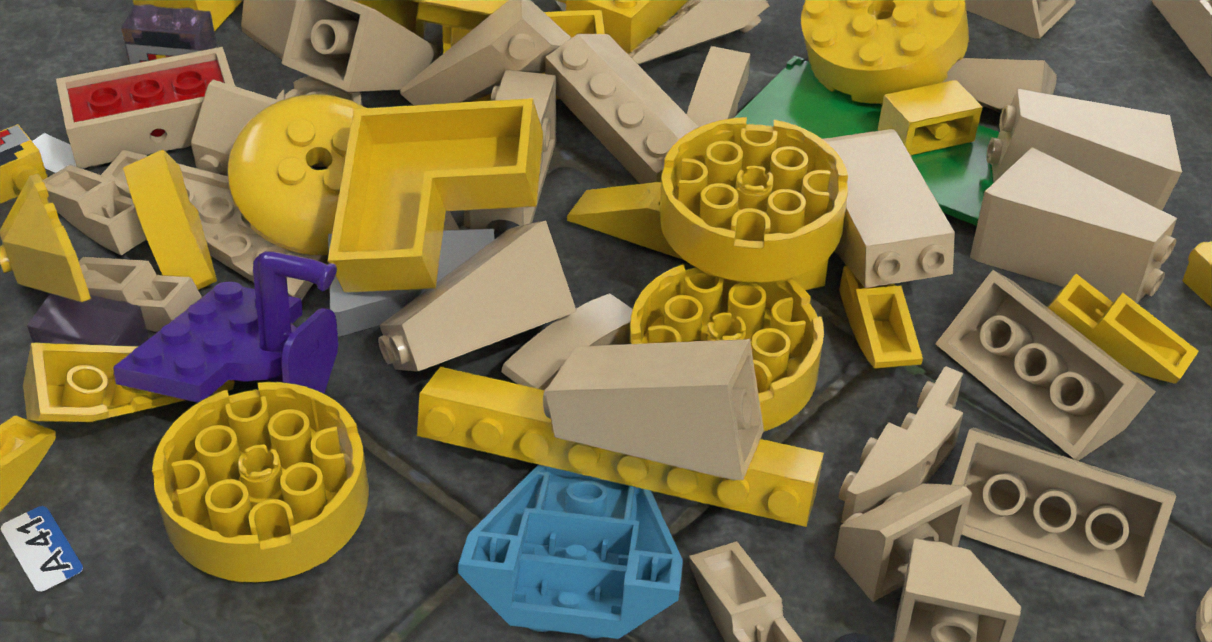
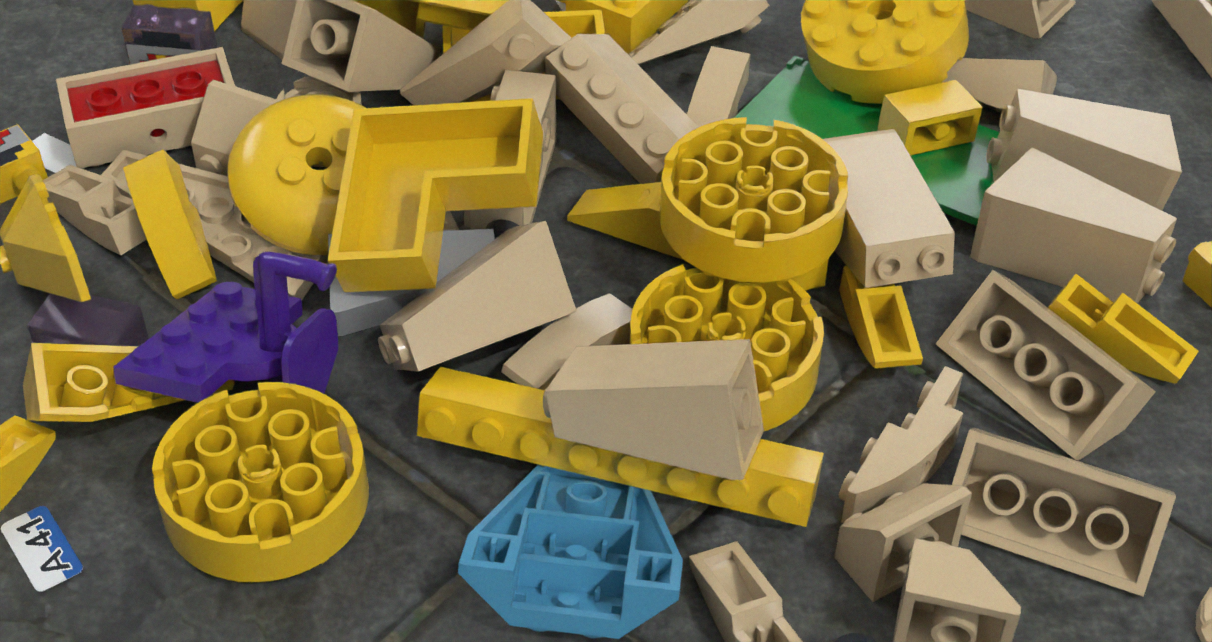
(136, 282): tan slope -> none

